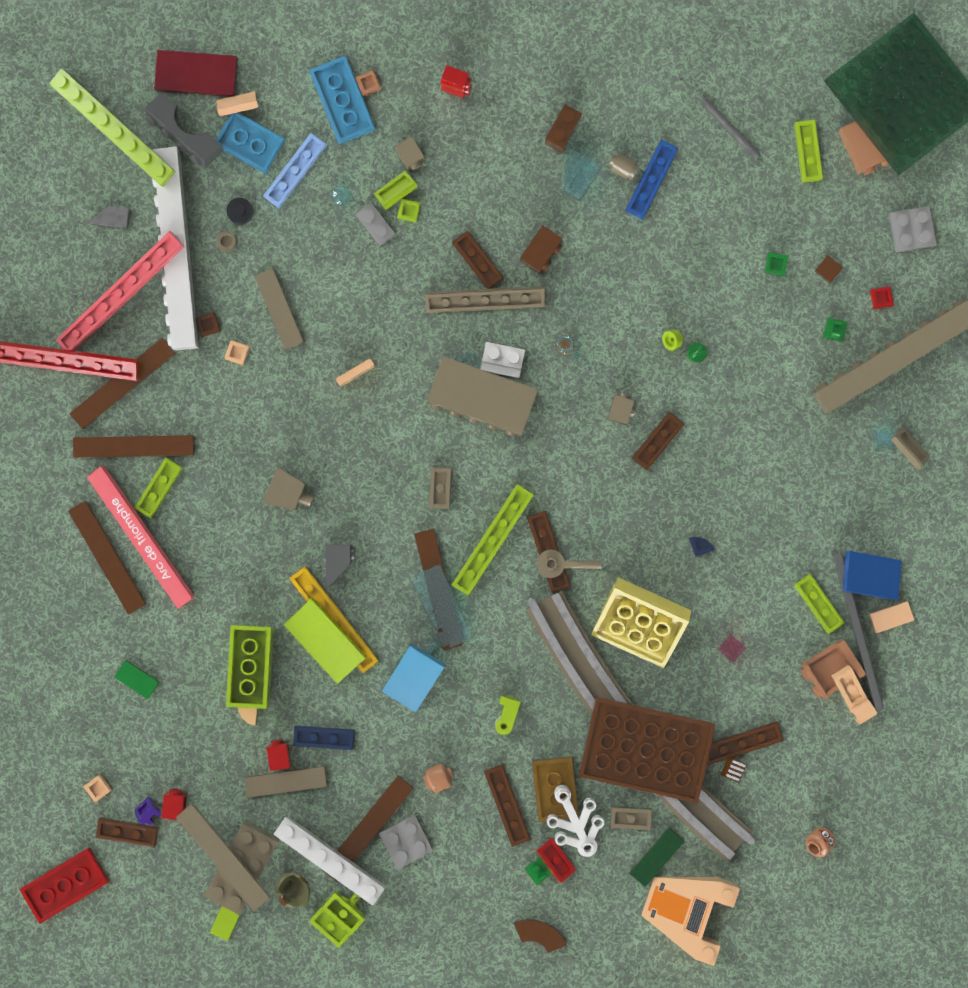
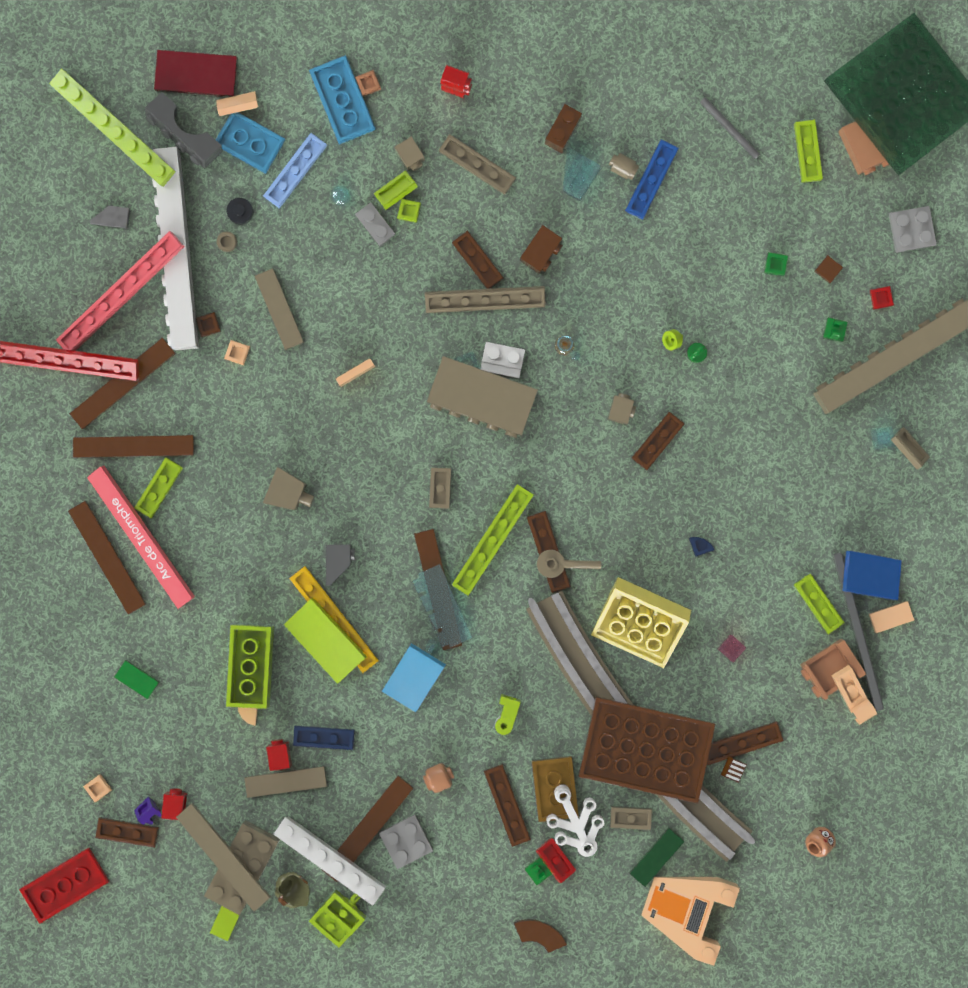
(477, 164): none -> dark tan tile

